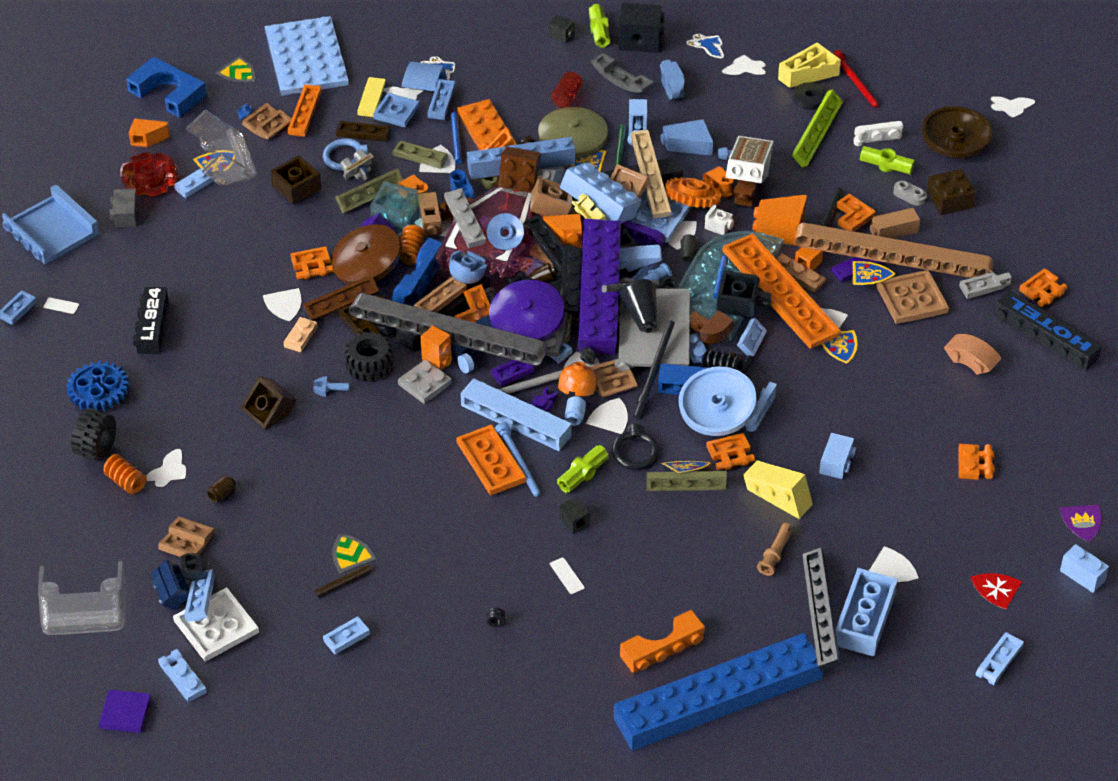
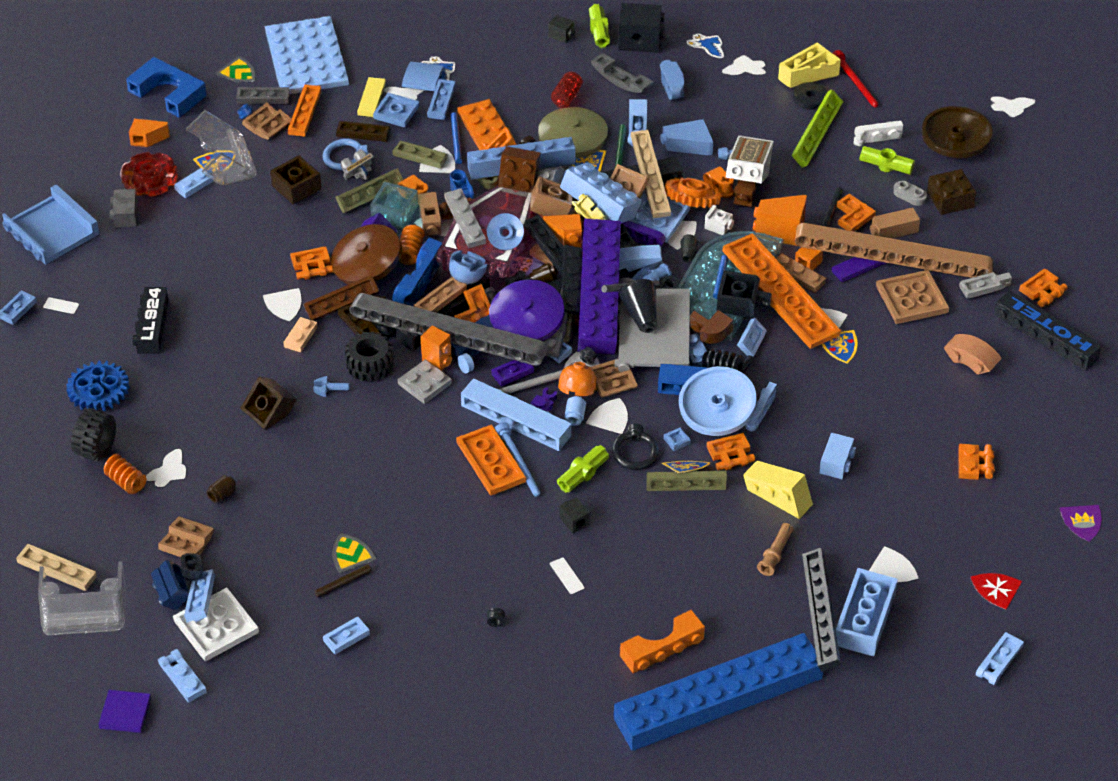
(57, 567): none -> tan plate
(262, 95): none -> flat silver plate
(643, 399): black bar -> none
(677, 439): none -> medium blue tile
(870, 273): sticker -> none
(1084, 568): light blue brick -> none

